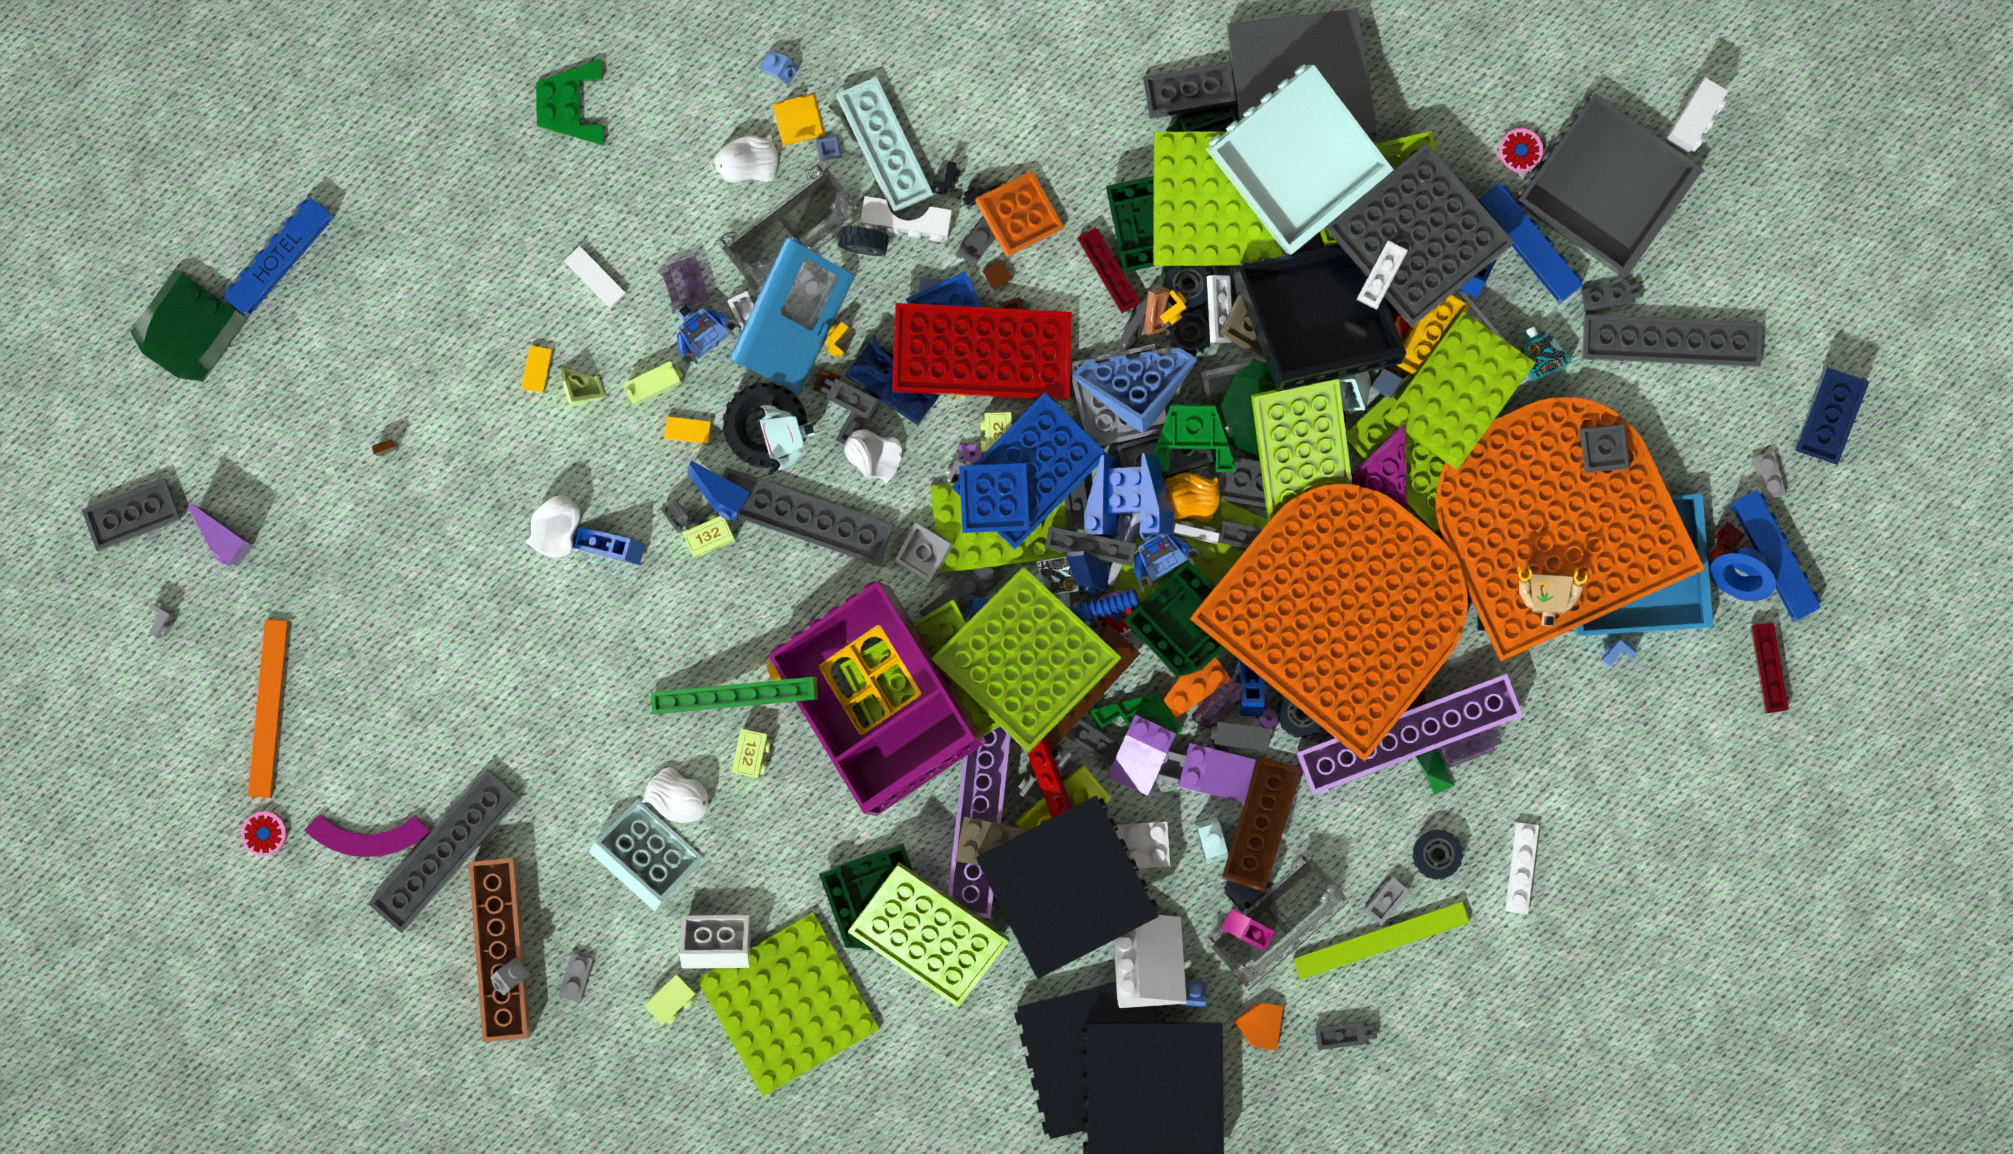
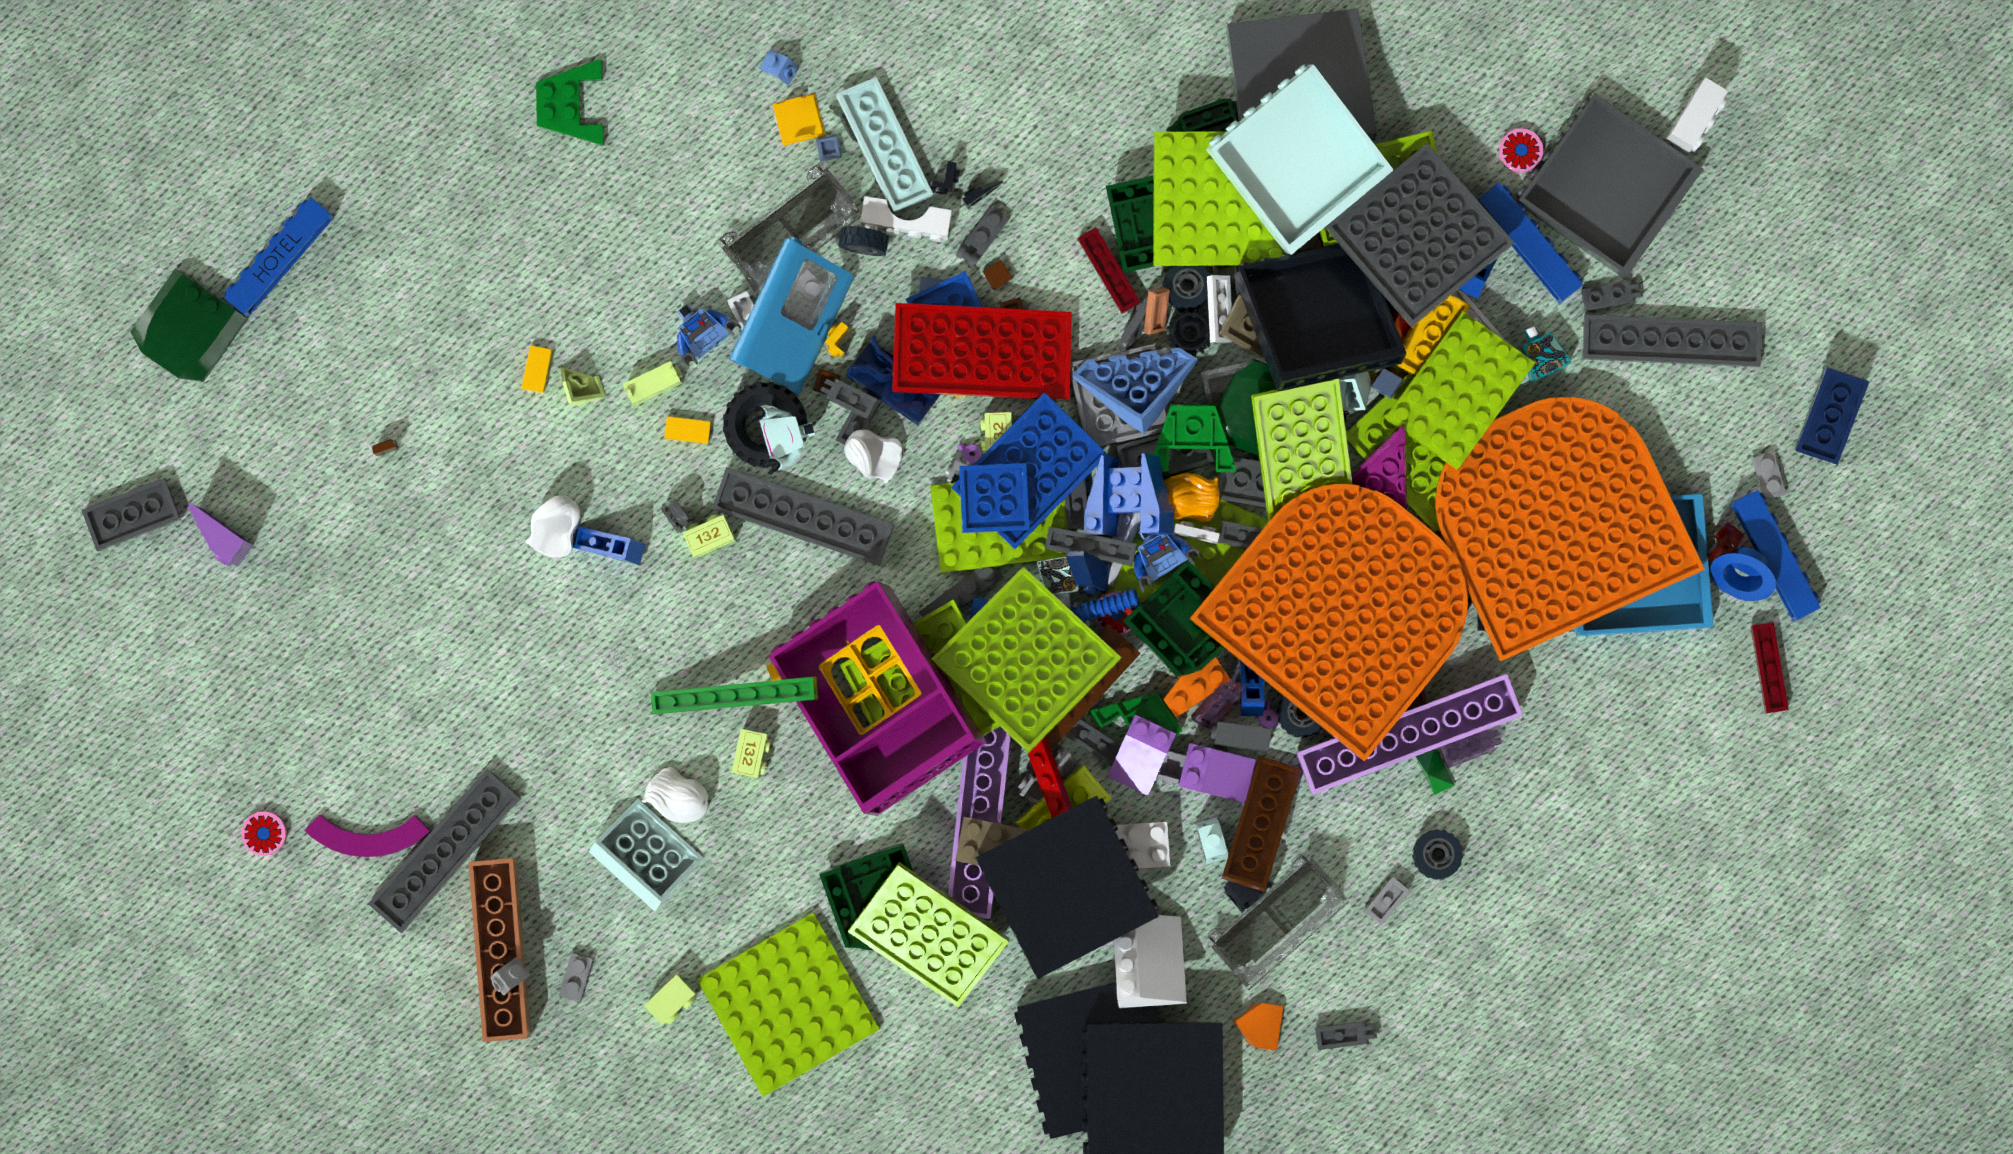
(162, 624): light grey bracket -> none
(268, 708): orange tile -> none
(595, 277): white tile -> none
(691, 281): clear purple plate -> none
(715, 941): white brick -> none
(721, 493): blue slope -> none
(748, 159): white piece -> none
(924, 552): light grey tile -> none
(1019, 214): orange plate -> none
(1173, 314): yellow bracket -> none
(1189, 90): dark grey plate -> none
(1195, 993): medium blue bracket -> none
(1248, 929): dark pink slope -> none
(1381, 940): lime tile -> none
(1382, 274): white tile -> none
(1521, 868): white plate -> none
(1550, 593): tan torso -> none
(1604, 448): dark grey tile -> none
(1610, 653): medium blue bracket -> none

